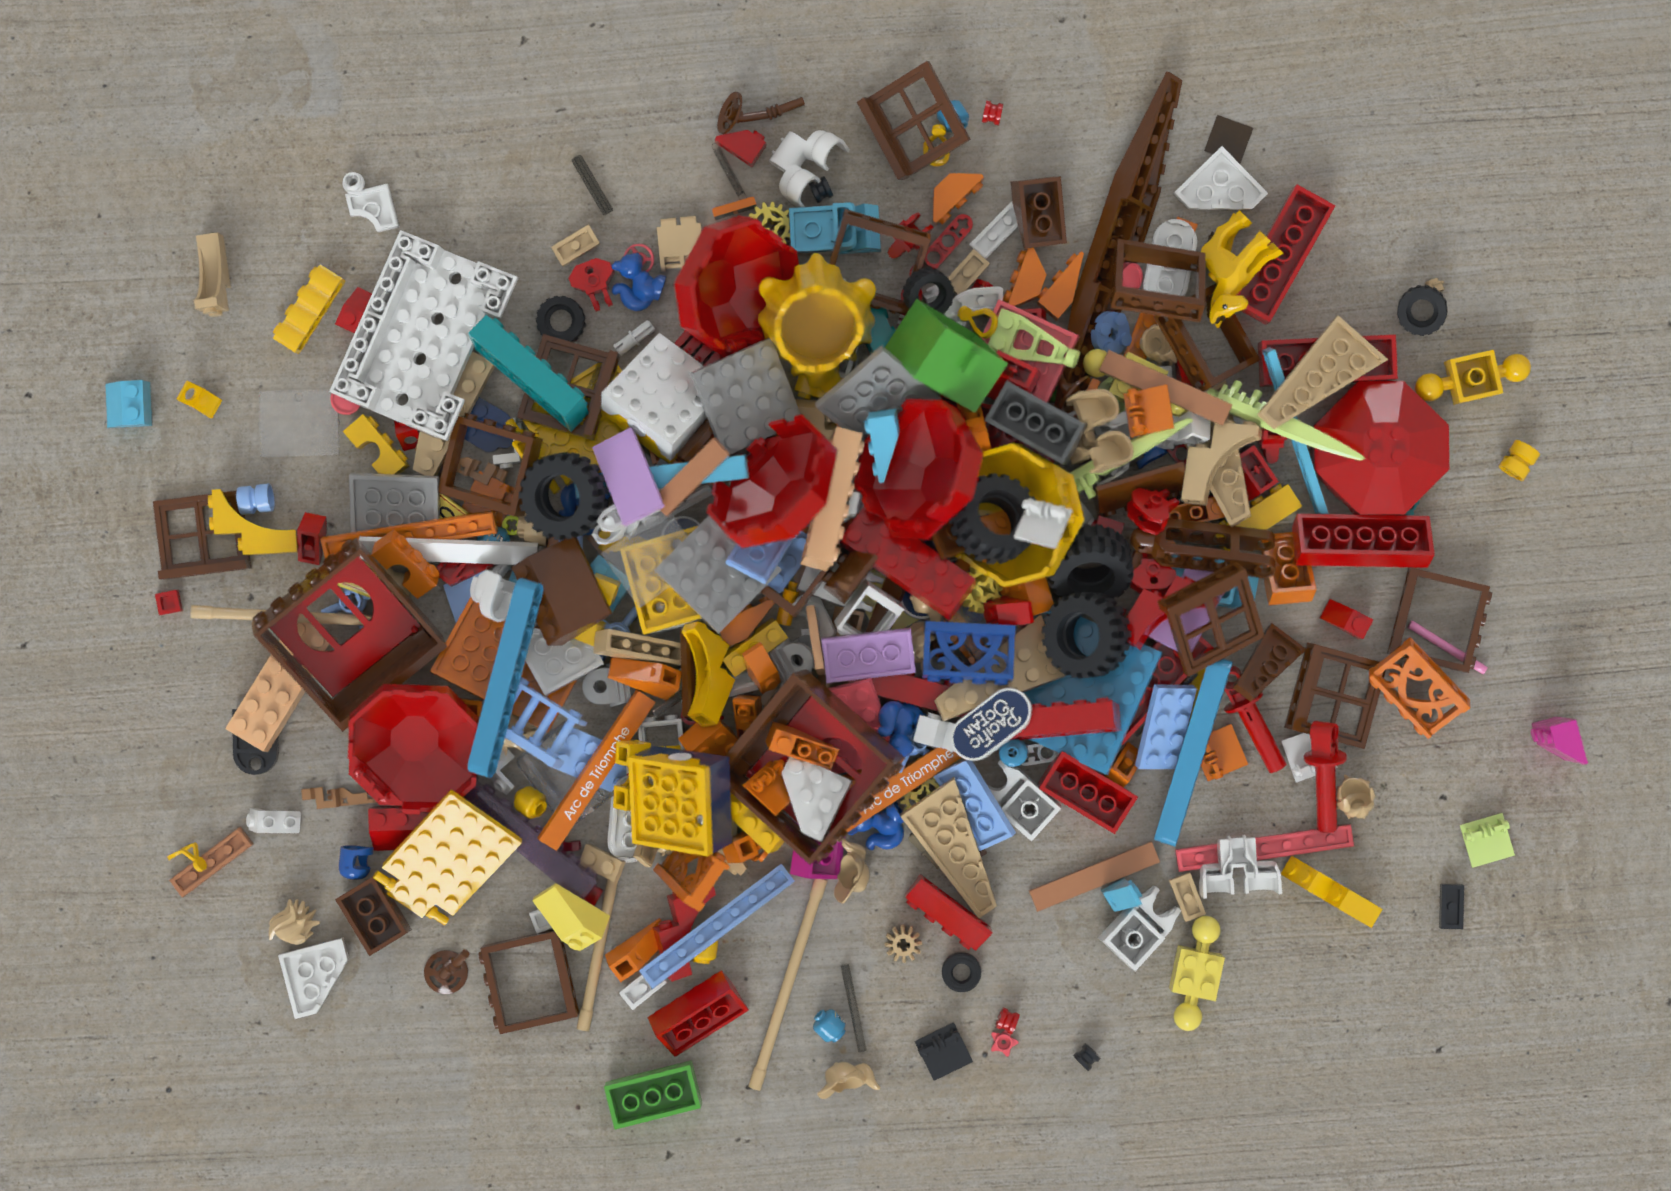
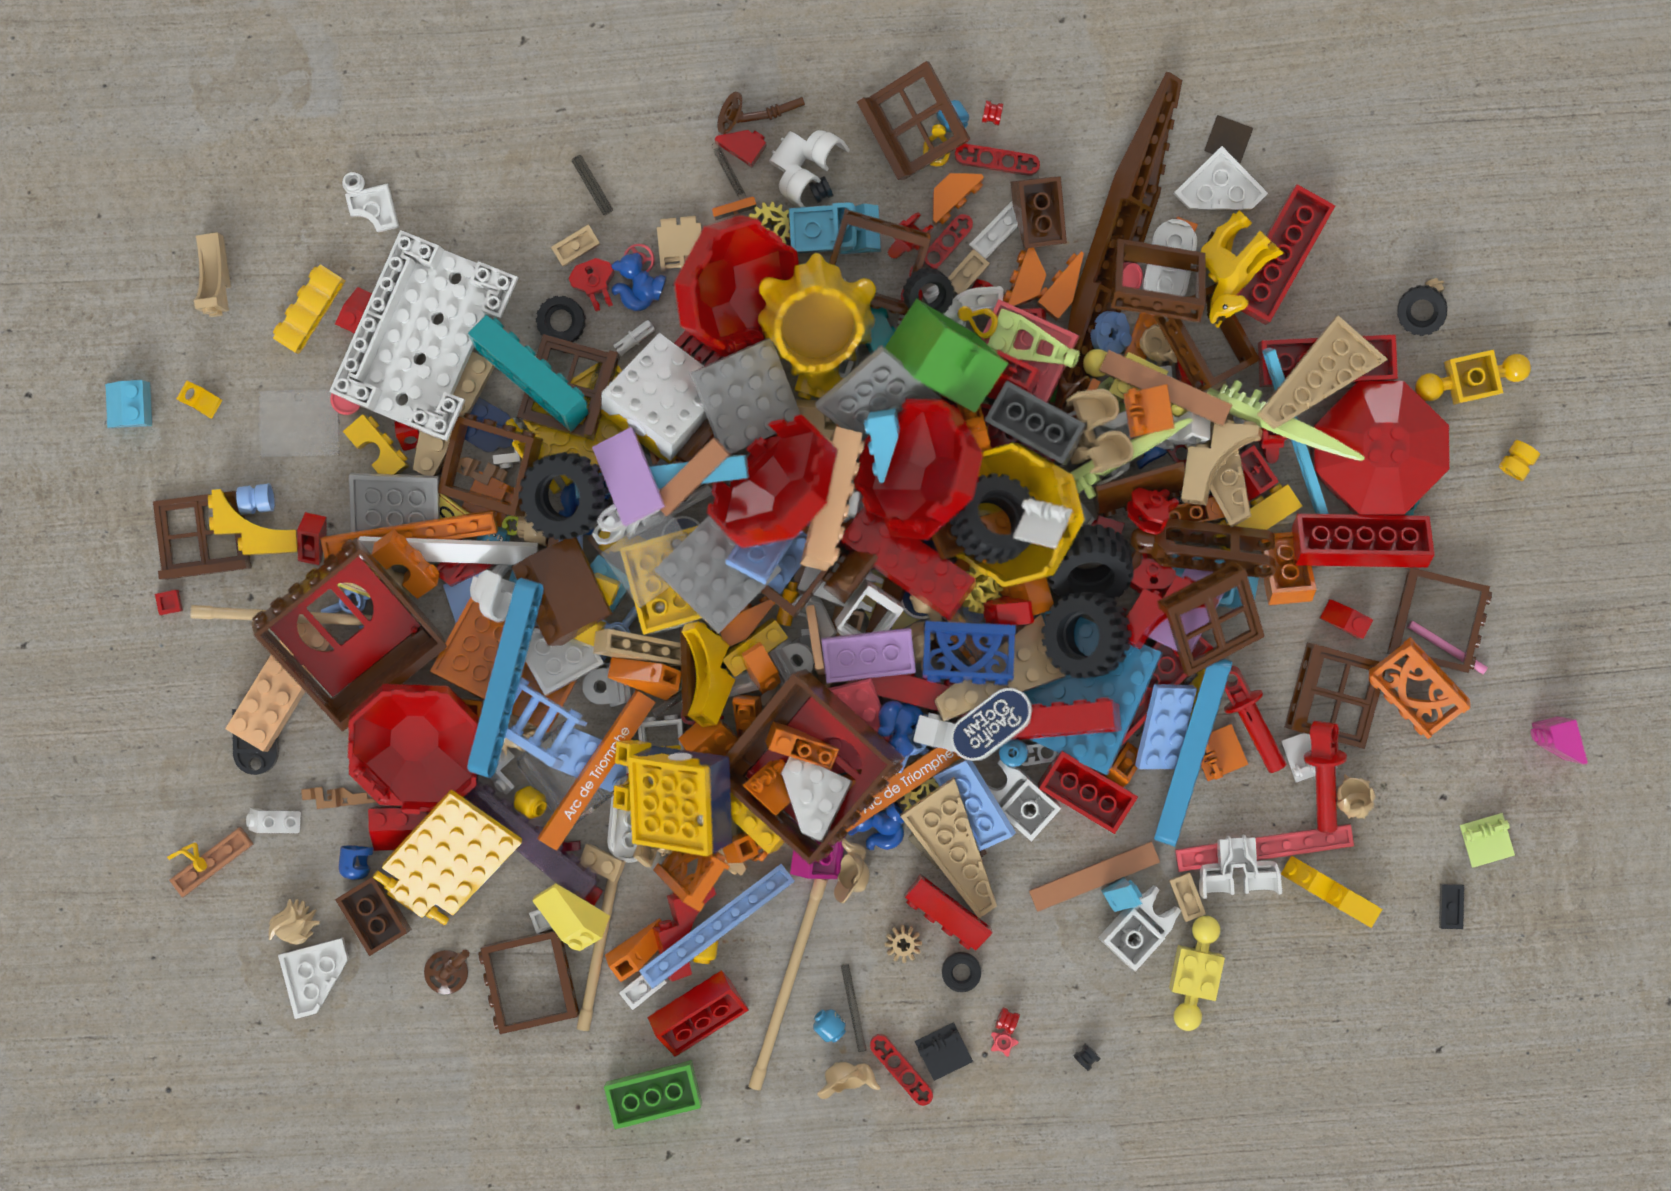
(899, 1071): none -> red beam
(996, 163): none -> red beam
(1267, 661): reddish brown wing -> none

